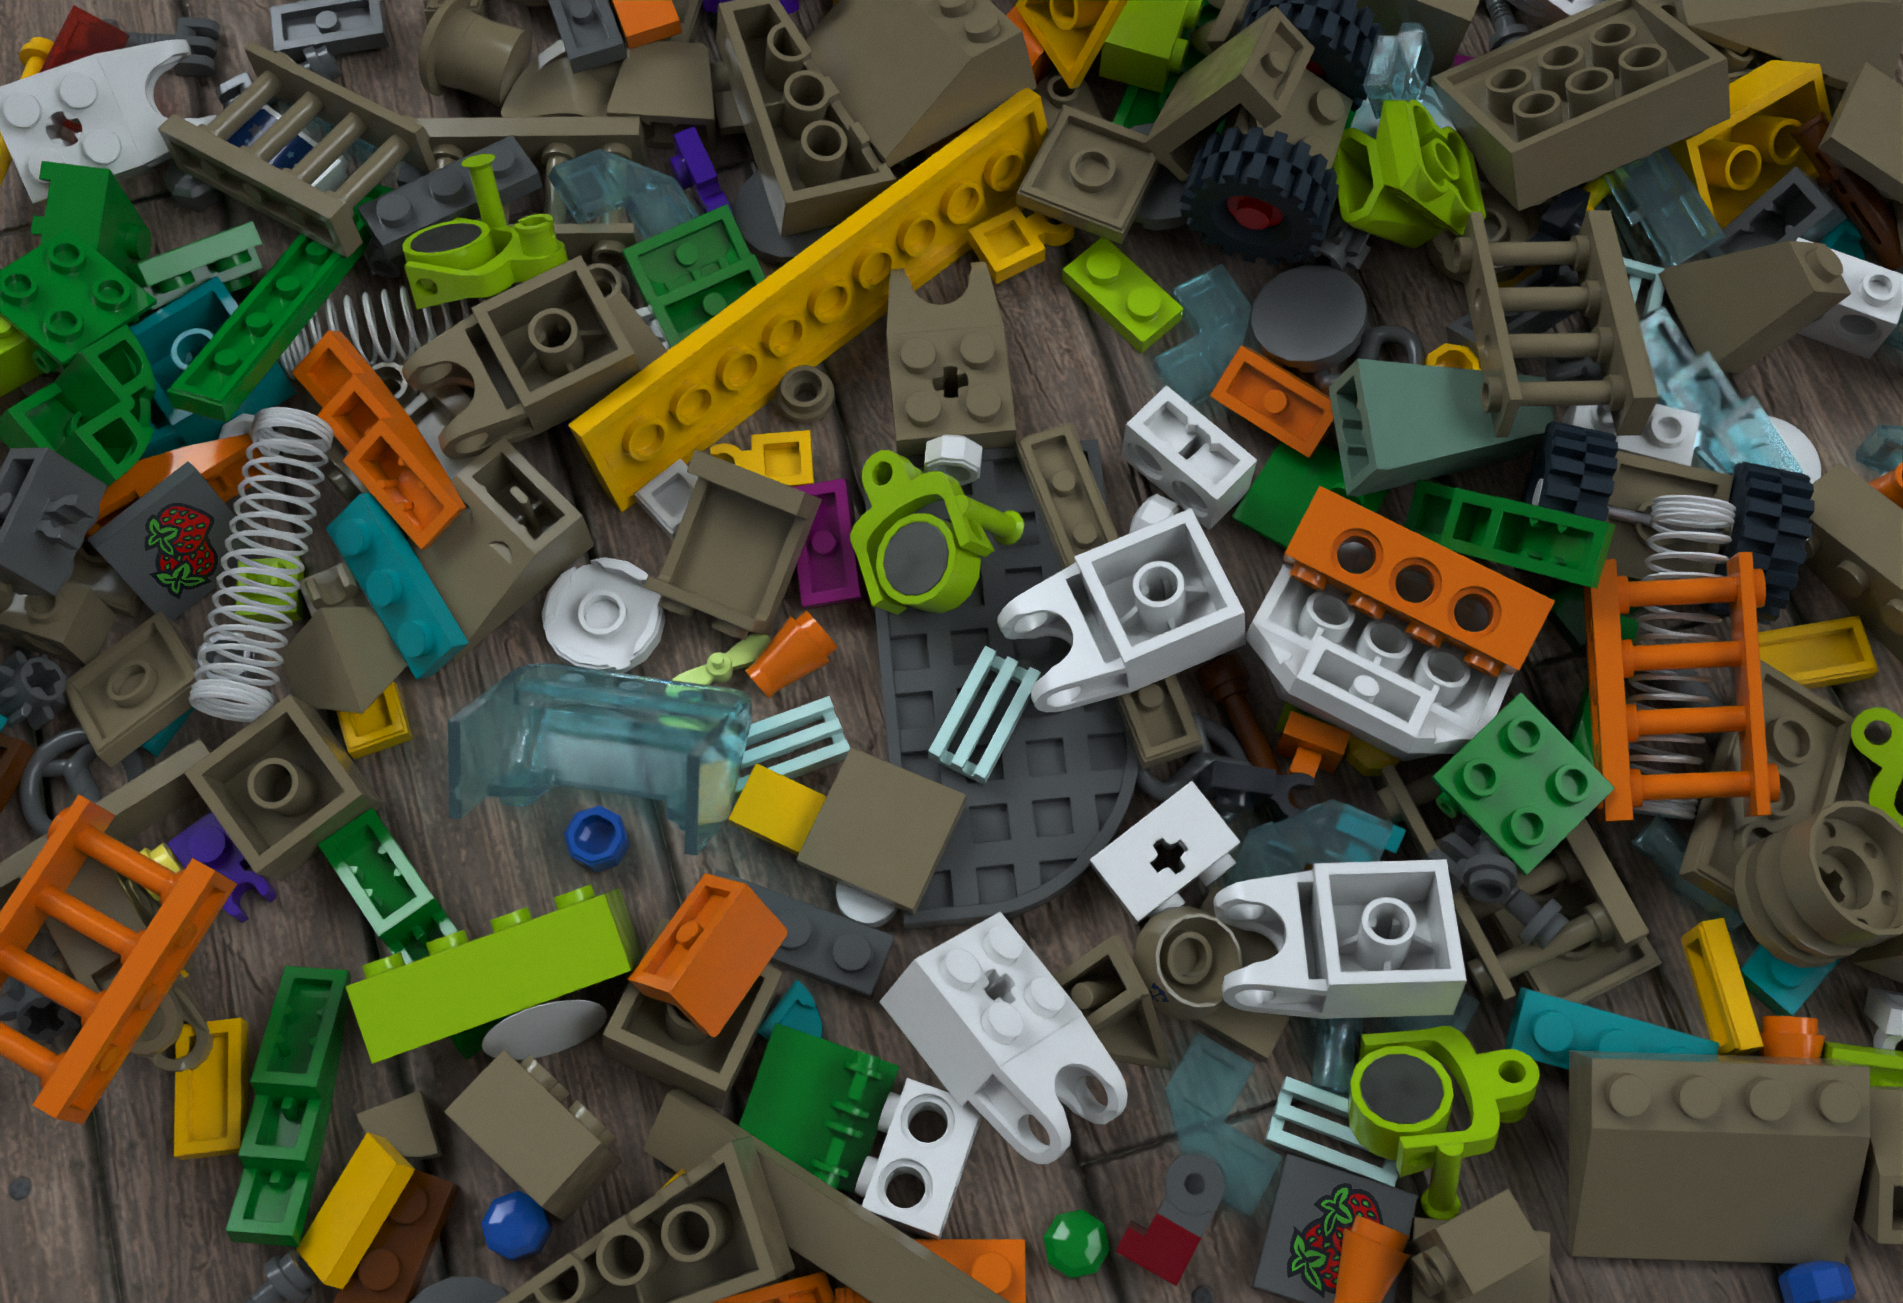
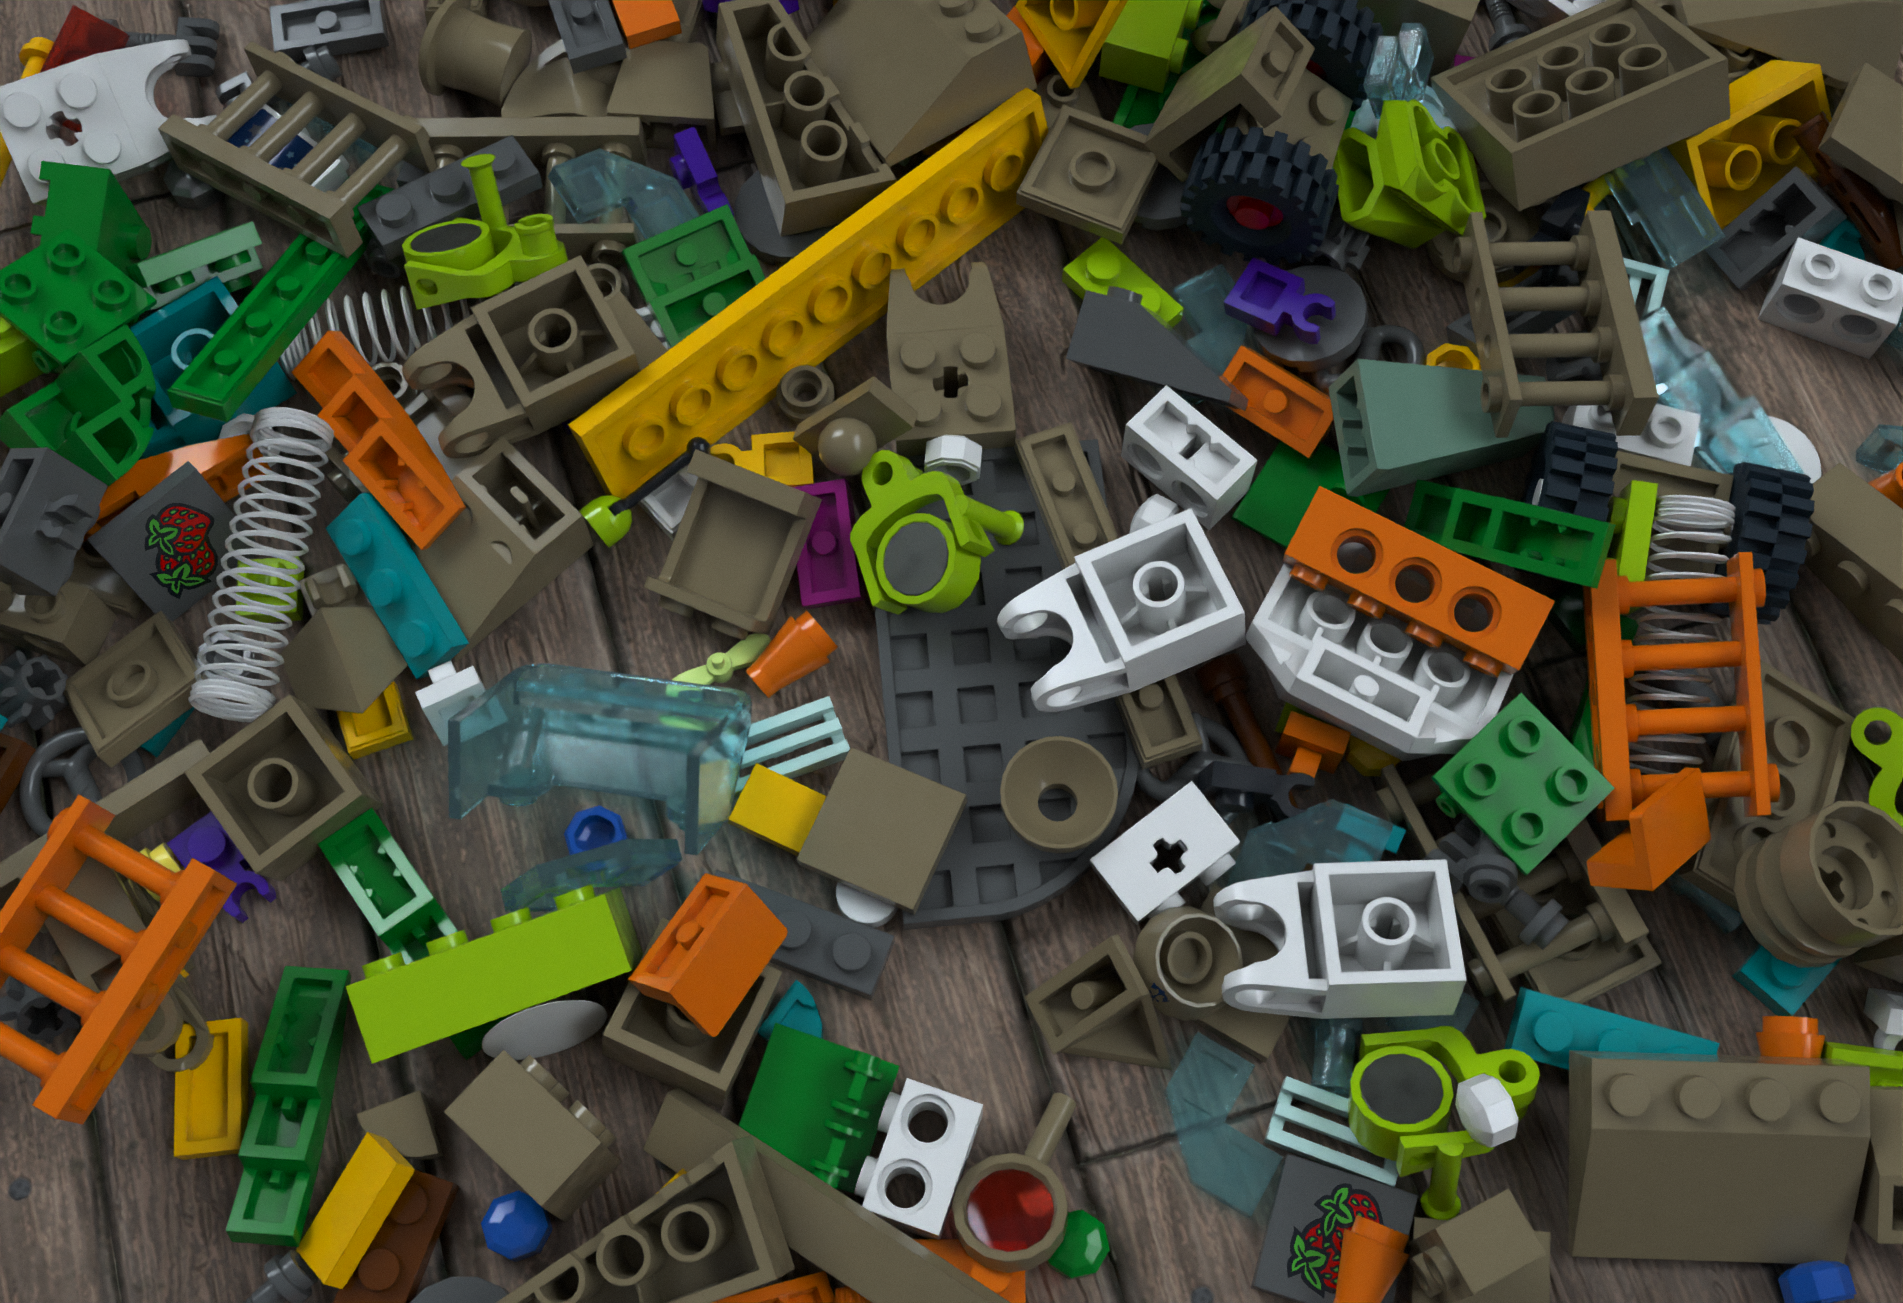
(448, 695): none -> white tile
(603, 616): white tile -> none
(612, 865): none -> clear light blue tile
(613, 516): none -> hinge
(855, 426): none -> dark tan tile
(1005, 1037): white brick -> none
(1007, 671): light aqua tile -> none
(1012, 1205): none -> piece
(1015, 243): yellow plate -> none
(1062, 765): none -> dark tan piece
(1136, 344): none -> dark grey slope
(1191, 1198): leg -> none
(1273, 297): none -> dark purple plate
(1486, 1110): none -> white tile
(1633, 519): none -> lime plate
(1659, 839): none -> orange panel
(1721, 988): yellow tile -> none
(1754, 298): dark tan slope -> none
(1820, 652): yellow tile -> none

